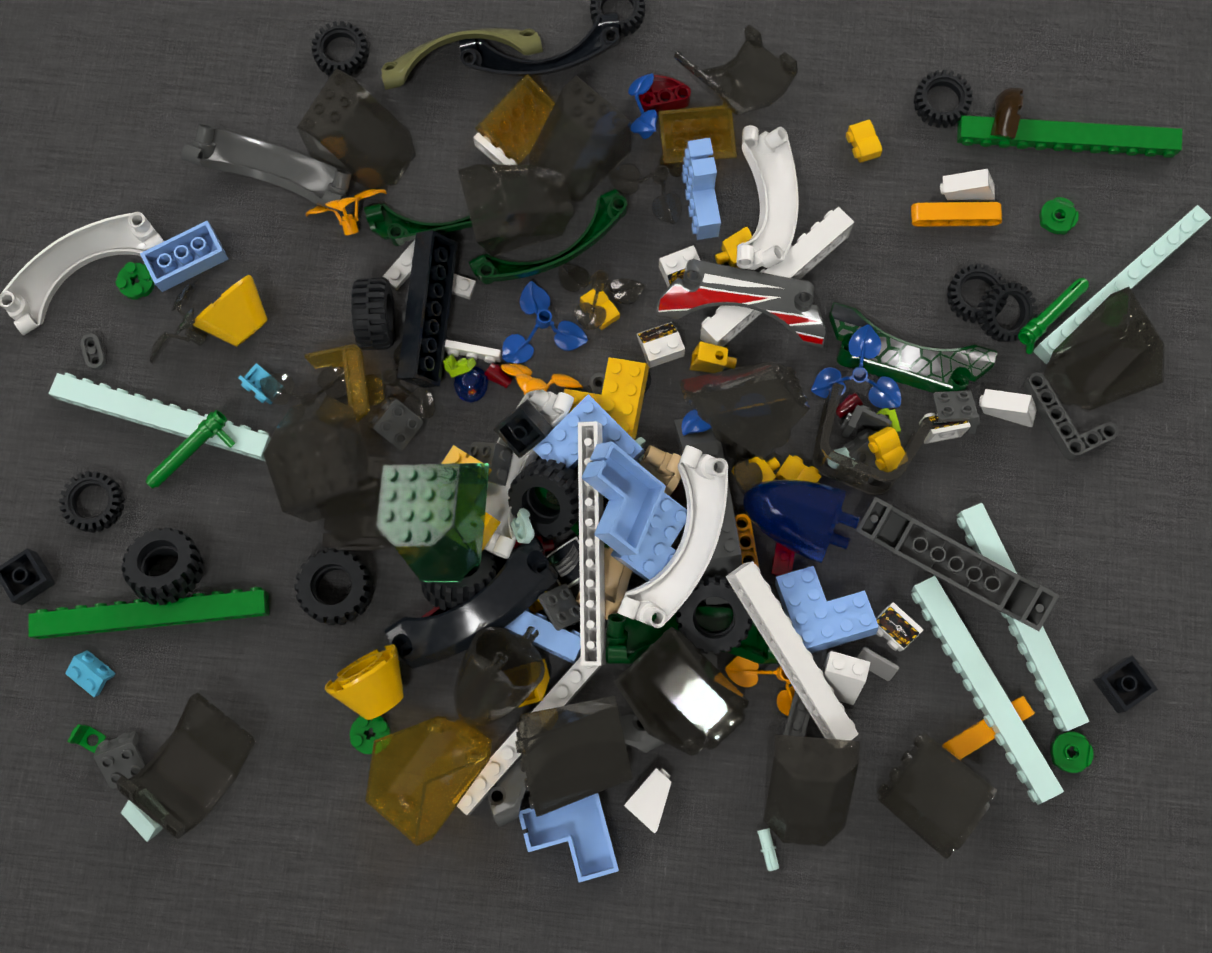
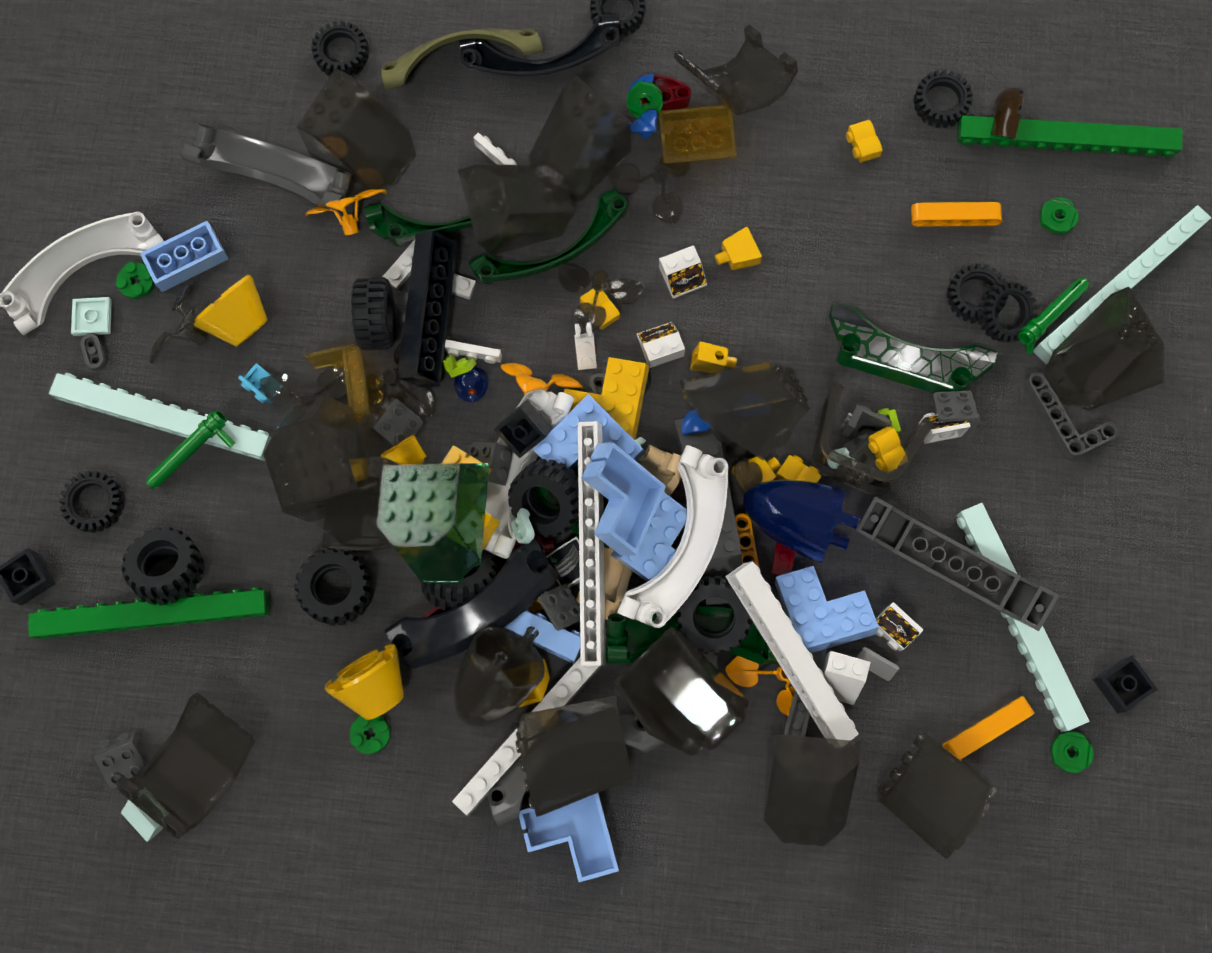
(81, 734): green bracket -> none
(89, 672): medium azure bracket -> none
(91, 316): none -> light aqua plate
(406, 452): none -> yellow brick
(424, 774): clear yellow windscreen -> none
(497, 375): dark red cone -> none
(517, 119): clear yellow slope -> none
(536, 300): blue plant -> none
(585, 348): none -> white hinge
(642, 90): none -> green plate
(650, 799): white slope -> none
(700, 179): light blue piece -> none
(731, 286): dark grey panel -> none
(768, 849): light aqua axle -> none
(777, 187): white panel -> none
(800, 259): white brick -> none
(848, 405): dark red cone -> none
(864, 344): blue plant -> none
(969, 186): white slope -> none
(987, 691): light aqua brick -> none
(1009, 406): white slope -> none

